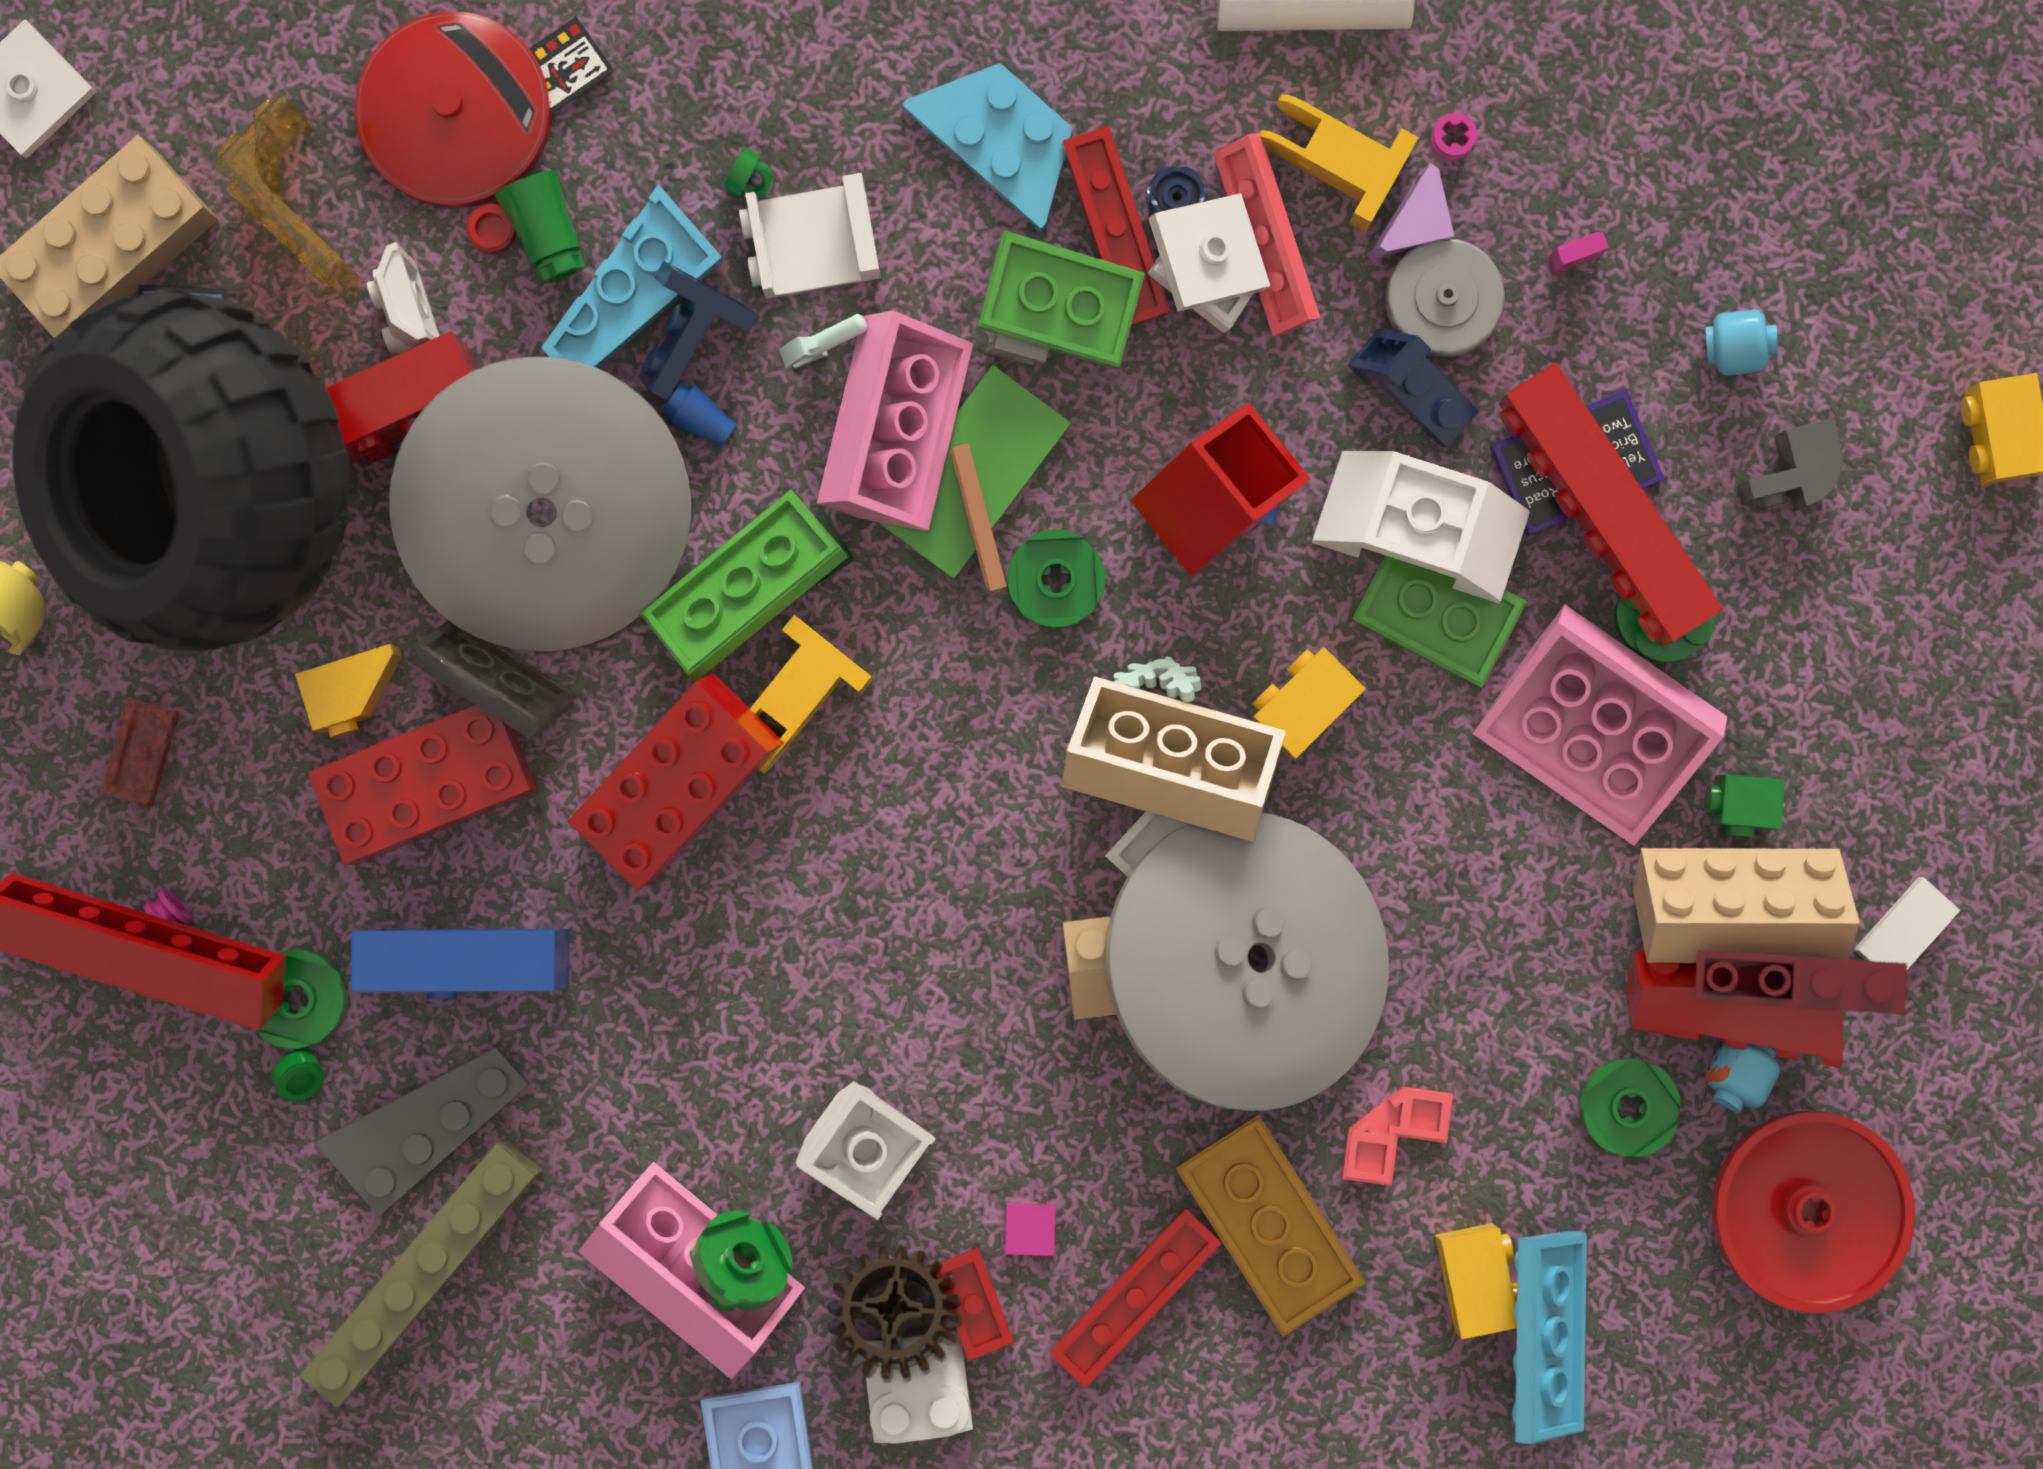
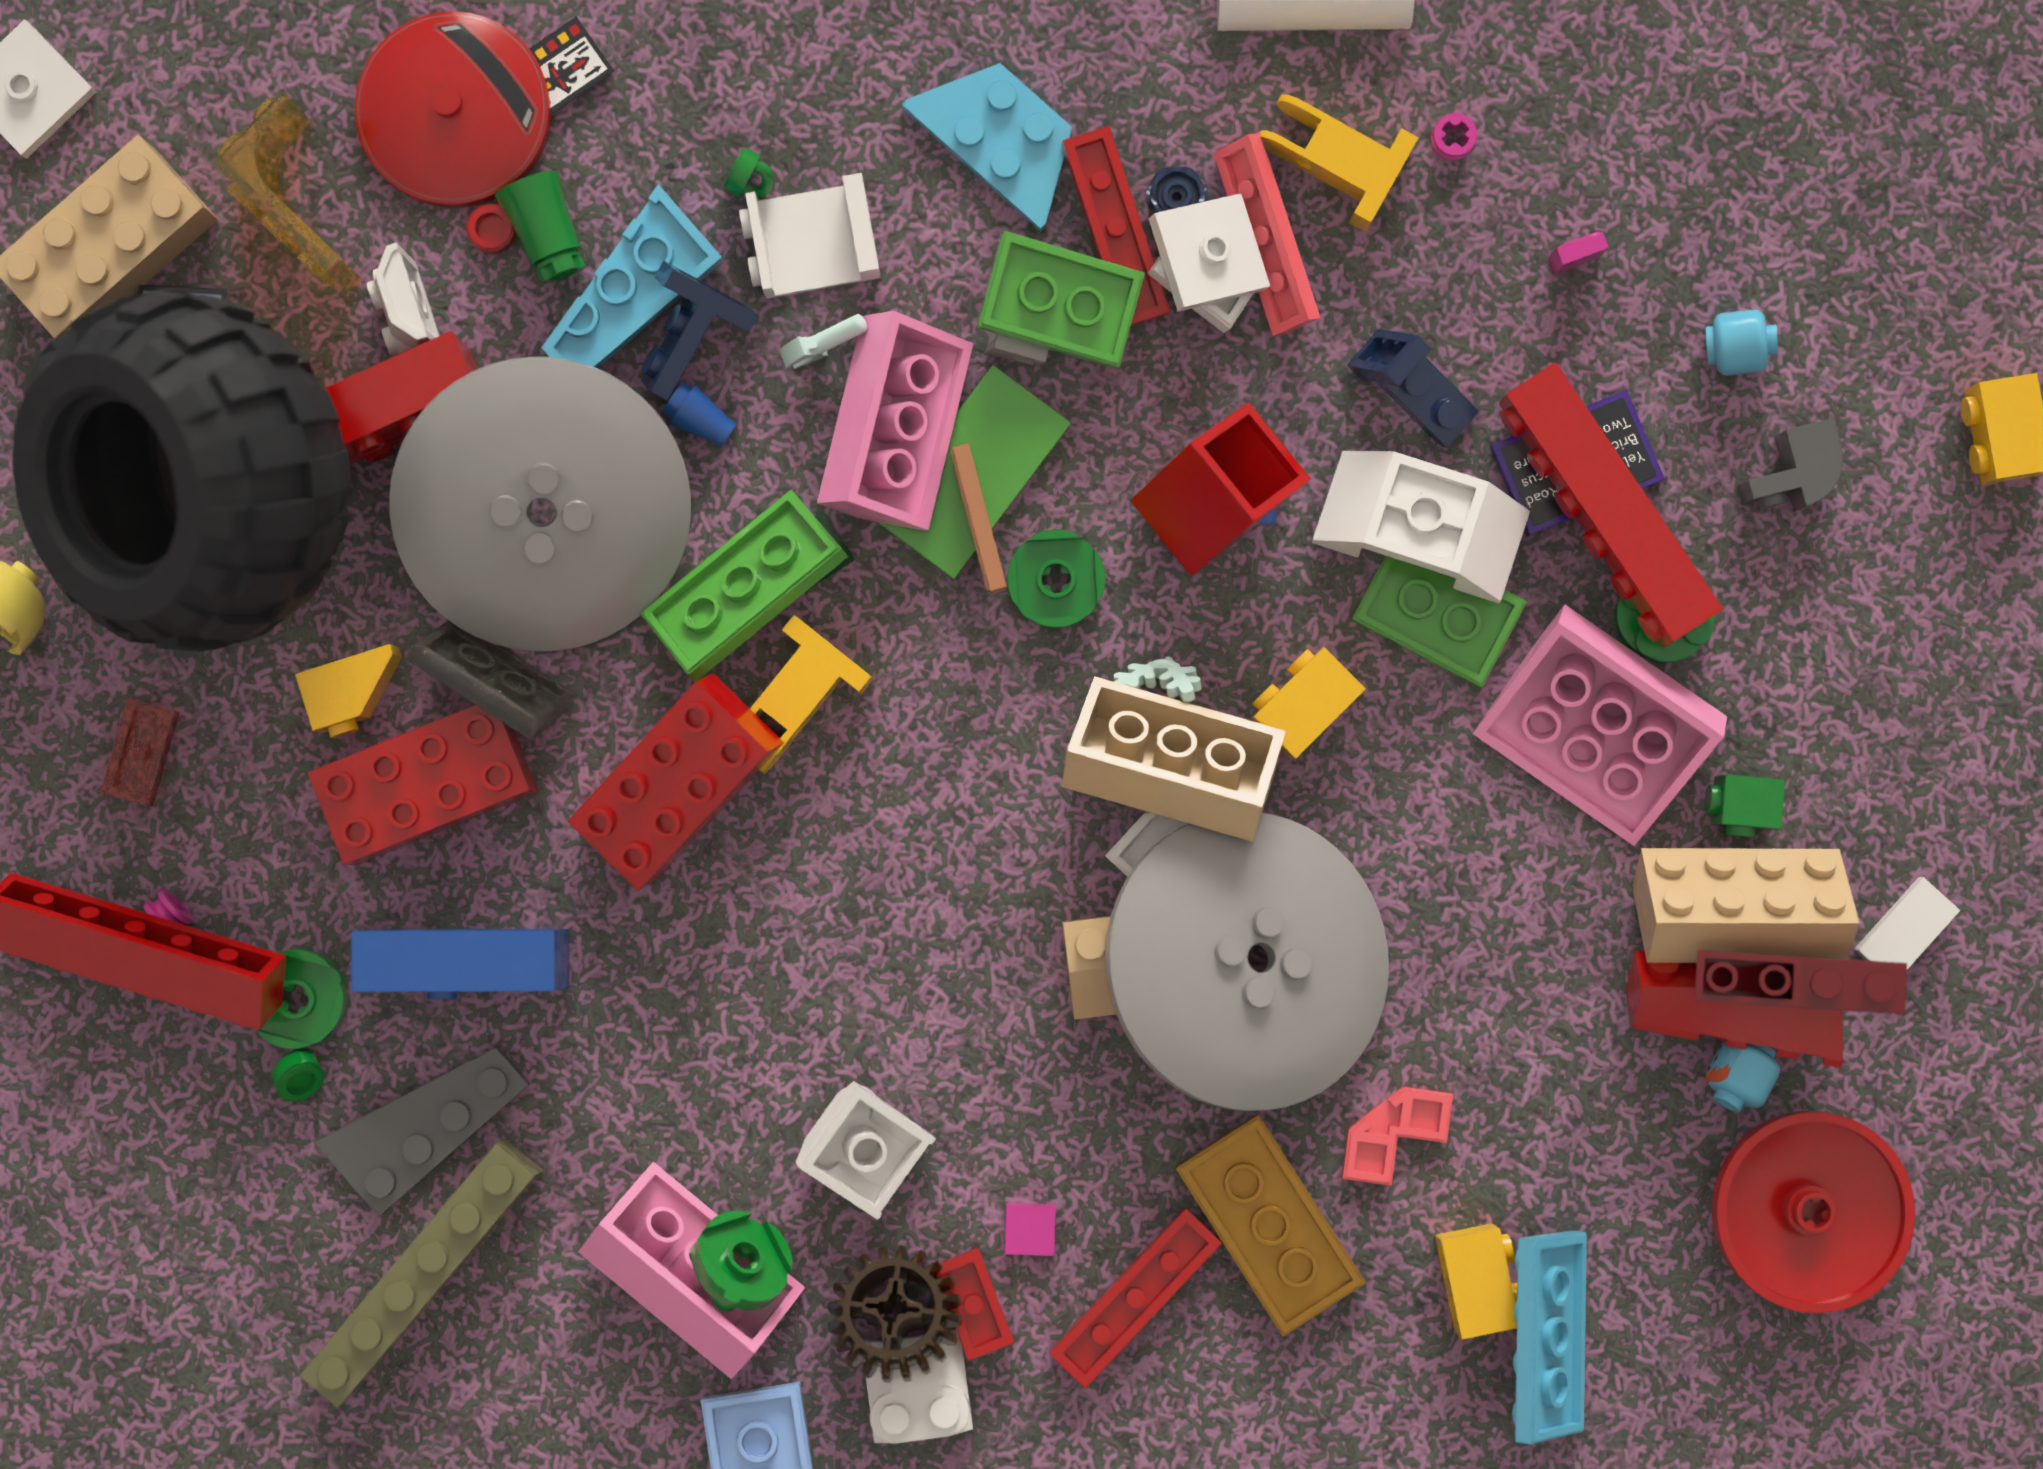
(1419, 217): lavender slope -> none
(1446, 296): light grey wheel -> none
(1657, 1112): green plate -> none

